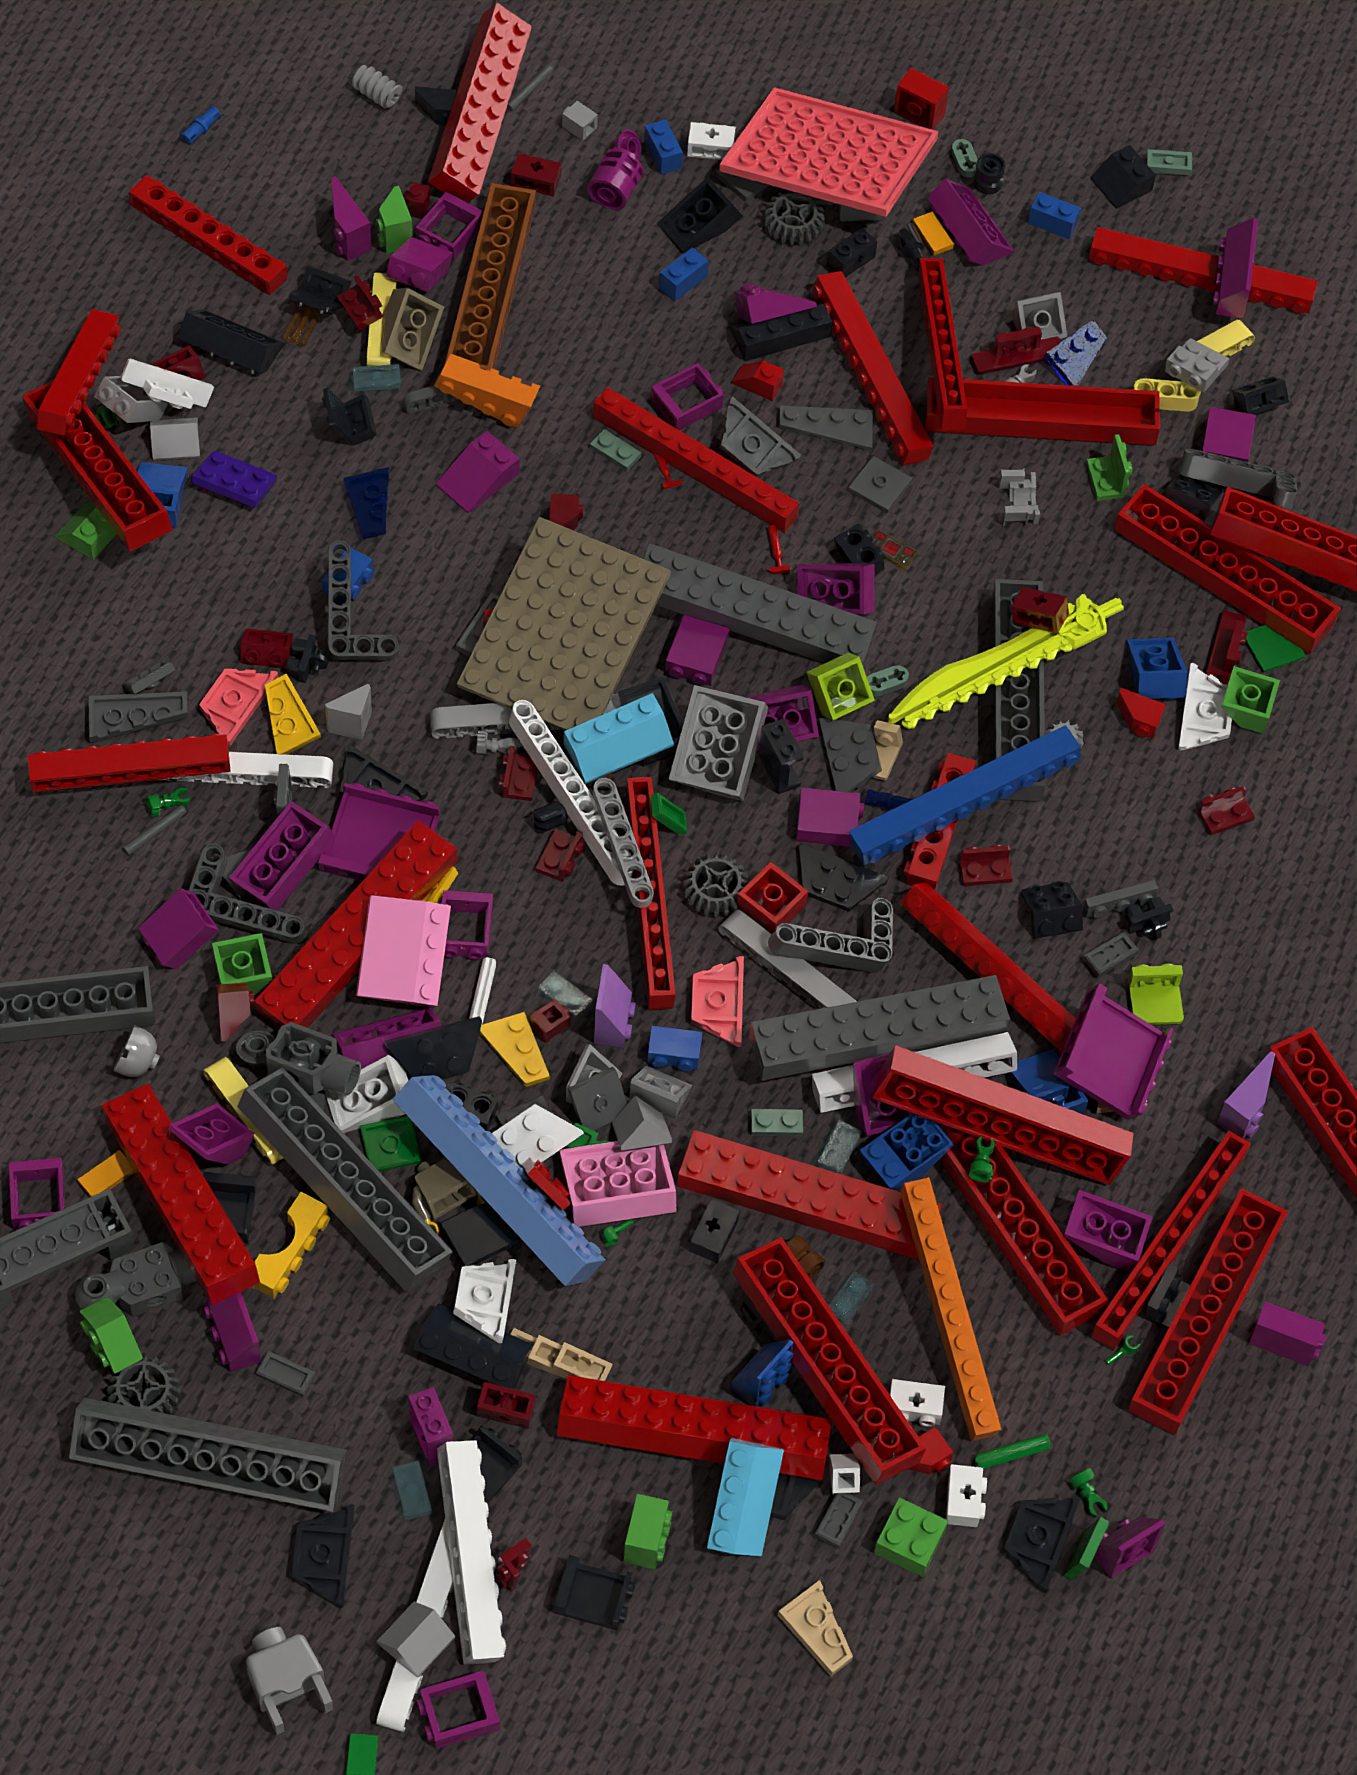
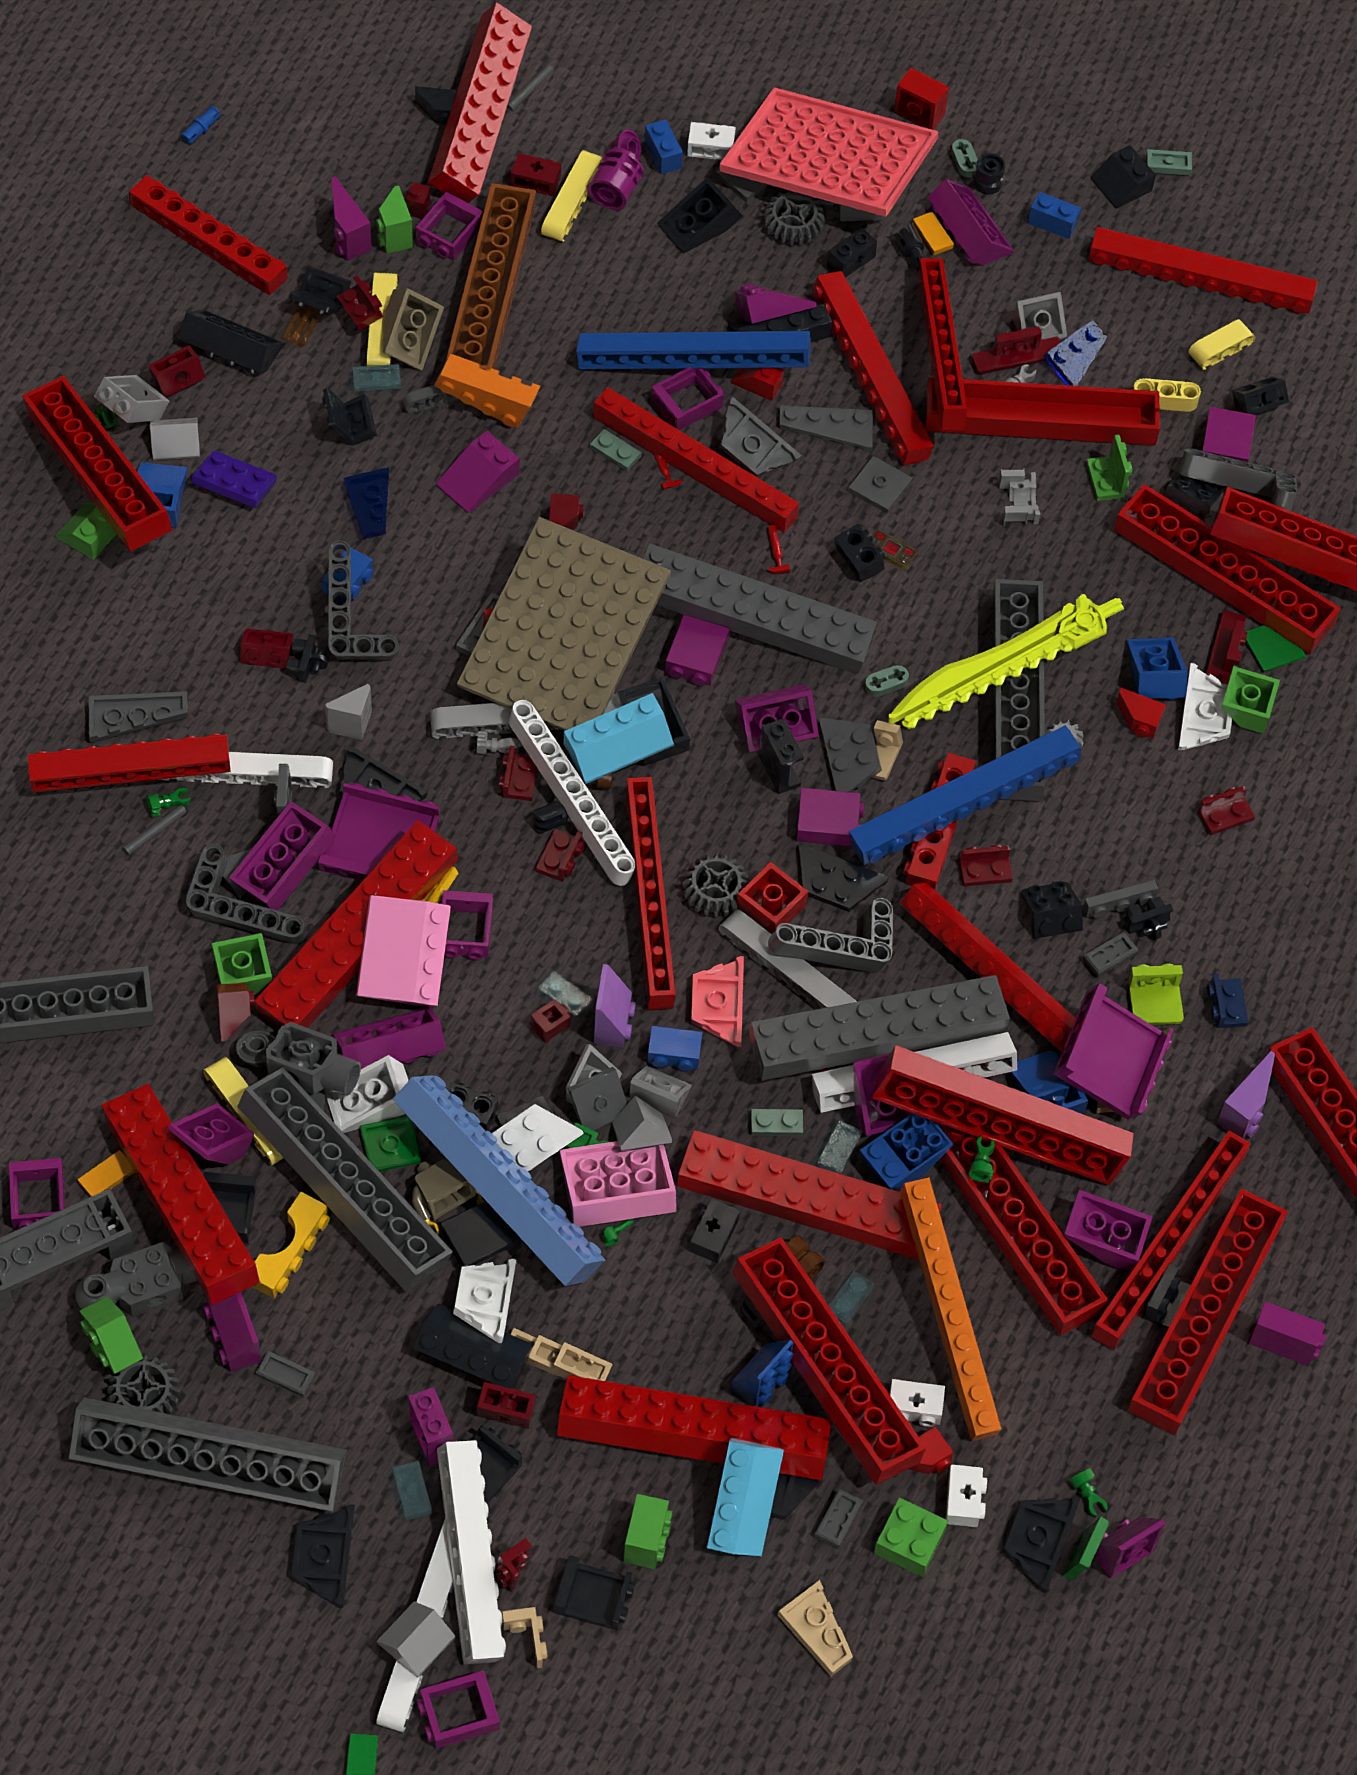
(78, 372): red brick -> none
(137, 1054): light grey cylinder -> none
(149, 678): dark grey plate -> none
(167, 385): white bracket -> none
(178, 929): magenta brick -> none
(234, 700): coral wing -> none
(284, 1671): light grey piece -> none
(289, 717): yellow wing -> none
(376, 87): light grey piece -> none
(419, 264): magenta brick -> none
(439, 1050): black wing -> none
(483, 988): white axle -> none
(517, 1047): yellow wing -> none
(517, 1622): none -> tan bracket
(553, 1188): red plate -> none
(570, 197): none -> light yellow beam
(579, 120): light grey brick -> none
(627, 841): light grey beam -> none
(668, 814): green tile -> none
(683, 274): blue brick -> none
(694, 350): none -> blue brick
(718, 742): light grey slope -> none
(838, 585): magenta slope -> none
(840, 686): lime brick -> none
(844, 1473): white brick -> none
(884, 799): clear blue axle -> none
(1012, 1451): green axle -> none
(1040, 609): dark red brick -> none
(1126, 1349): green hand -> none
(1196, 364): light grey plate -> none
(1228, 1002): none -> dark blue bracket
(1236, 269): magenta slope -> none

